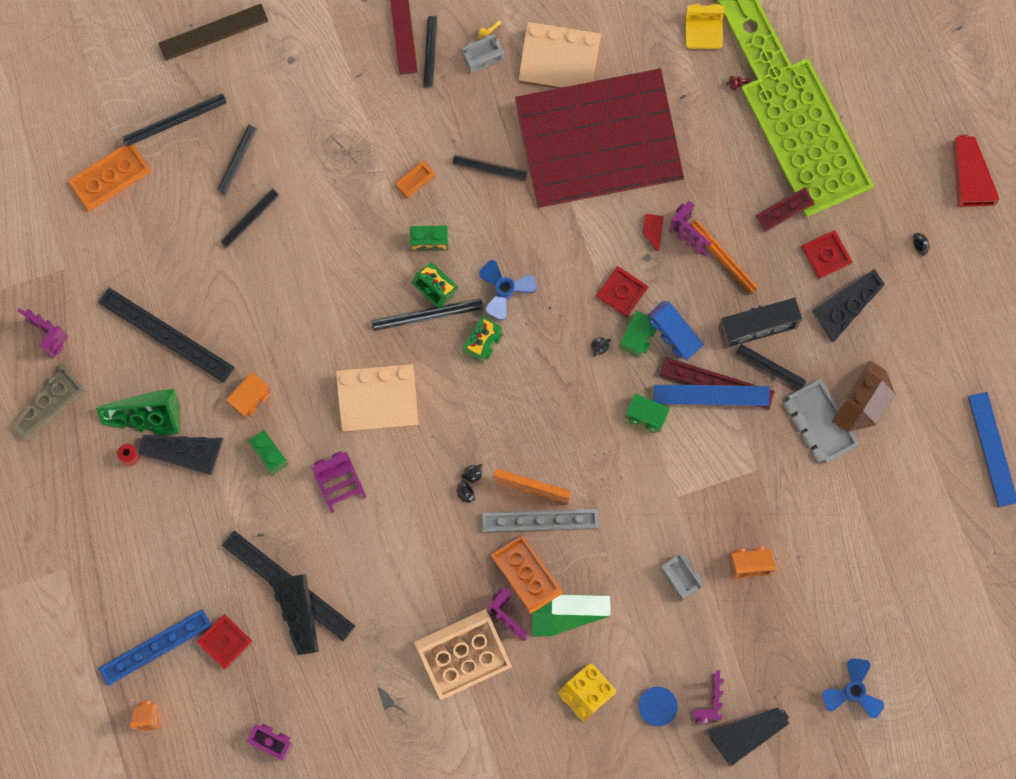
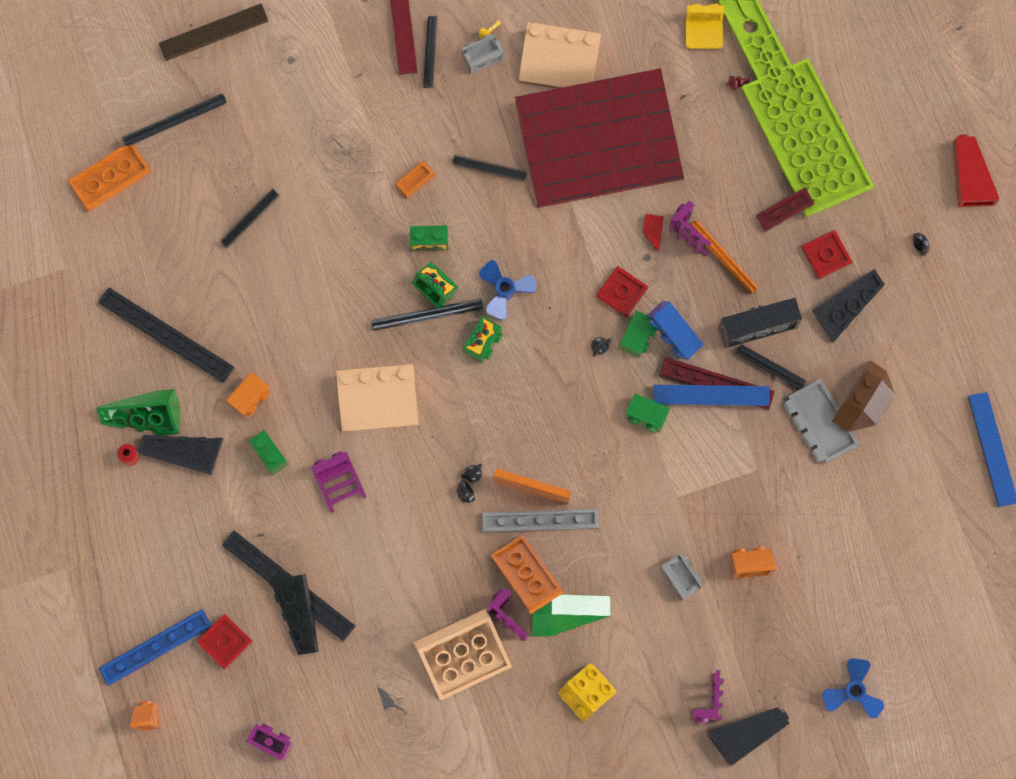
(55, 336): magenta plate -> none
(55, 398): dark tan wing -> none
(233, 167): black axle -> none
(657, 706): blue tile -> none

